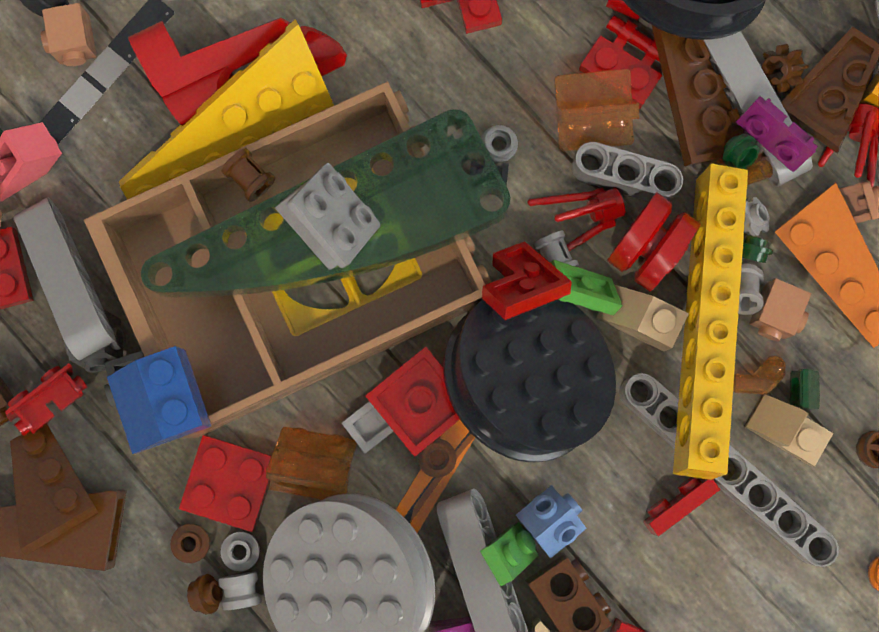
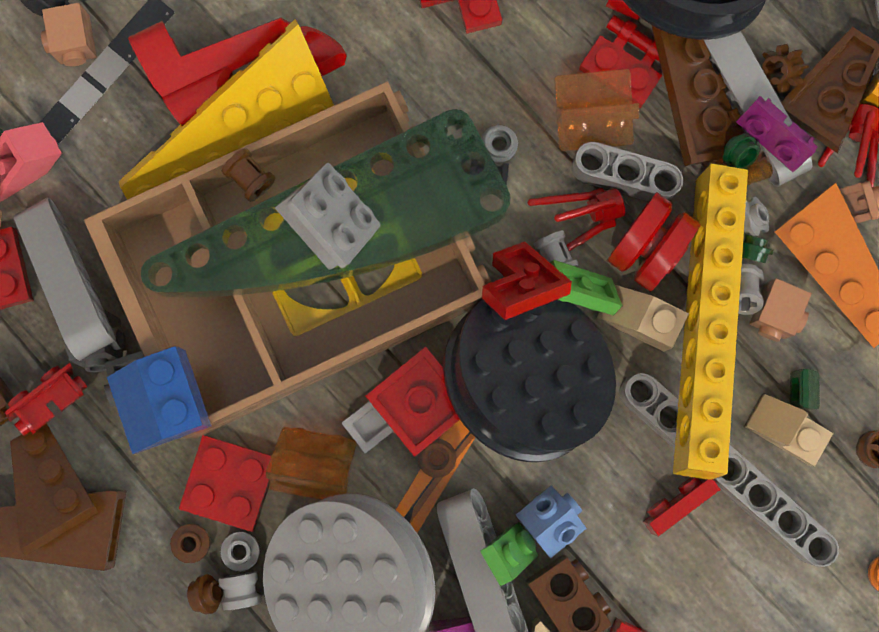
(763, 380): clear orange arm -> none

